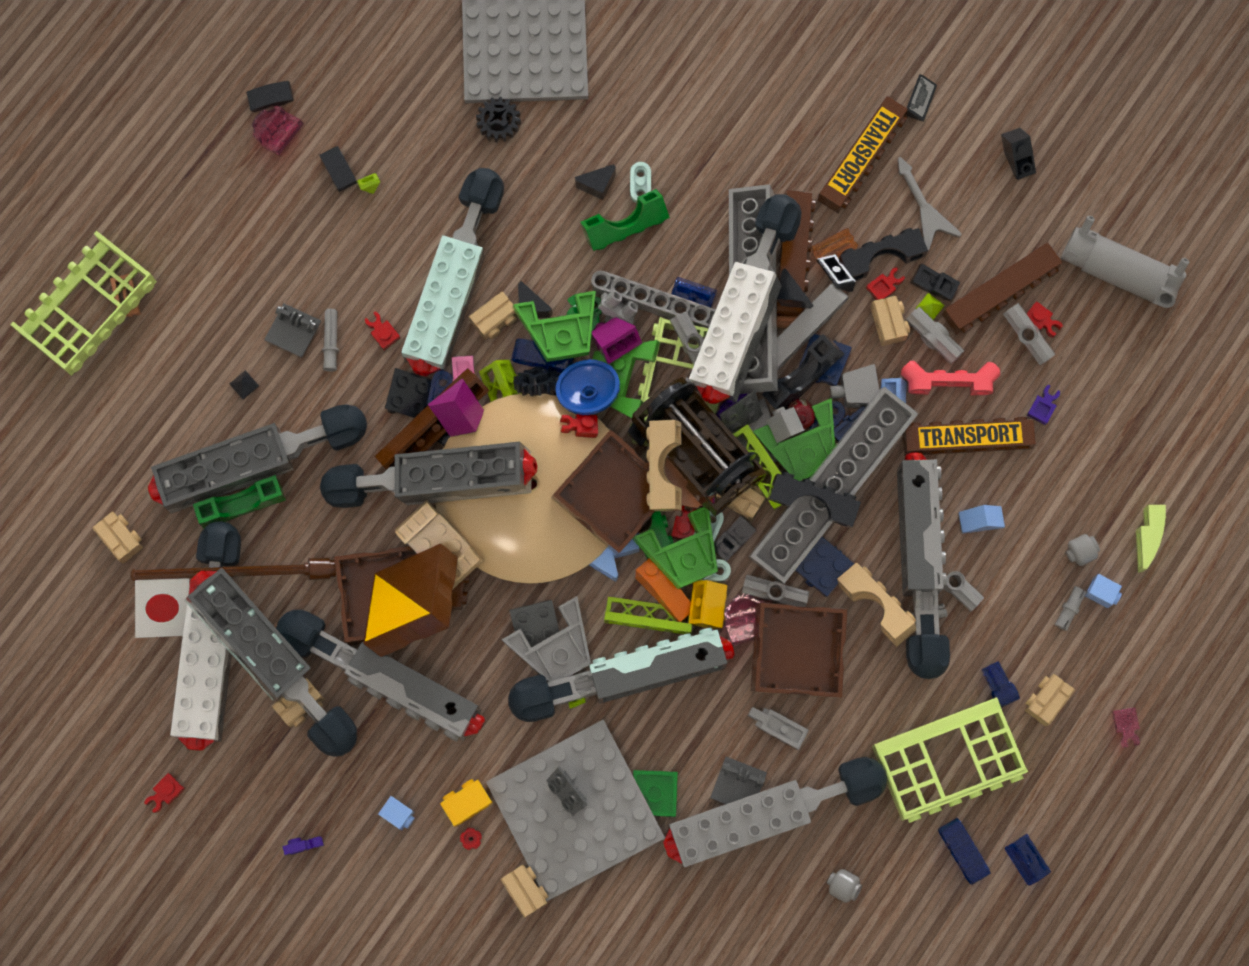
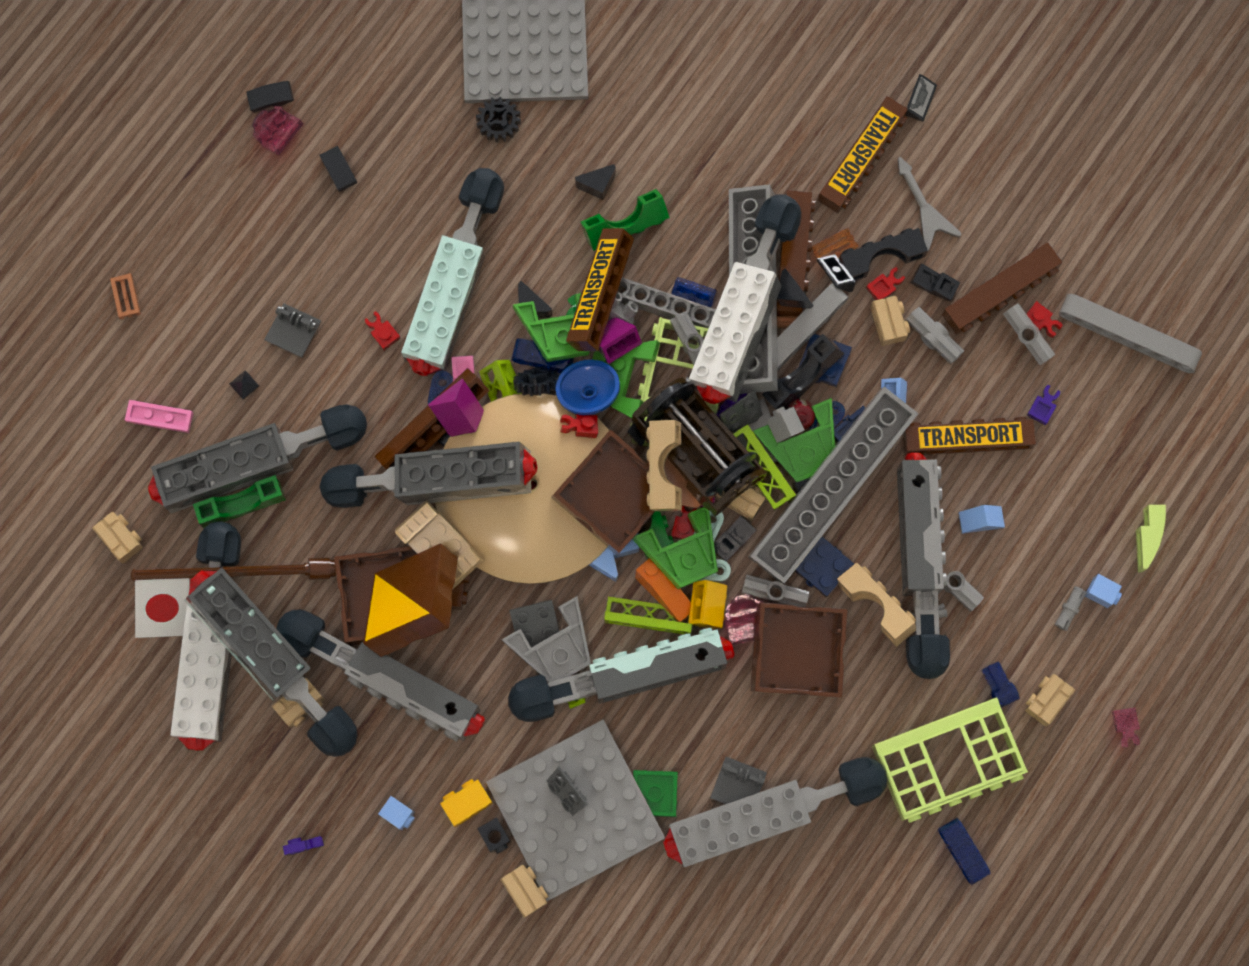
(65, 287): yellowish green window -> none
(159, 416): none -> bright pink plate
(167, 790): red plate -> none
(330, 341): light grey axle -> none
(369, 183): lime slope -> none
(407, 393): black hinge -> none
(471, 832): red plate -> none
(486, 829): none -> black brick
(493, 316): tan brick -> none
(600, 289): none -> reddish brown brick
(639, 184): light aqua plate -> none
(779, 727): light grey hinge -> none
(840, 508): black arch -> none
(844, 885): light grey head -> none
(857, 387): light grey torso -> none
(931, 306): lime slope -> none
(980, 382): coral plate -> none
(1019, 152): black slope -> none
(1027, 860): clear blue slope -> none
(1083, 549): light grey head -> none
(1124, 266): light grey piece -> none
(1130, 333): none -> light grey beam

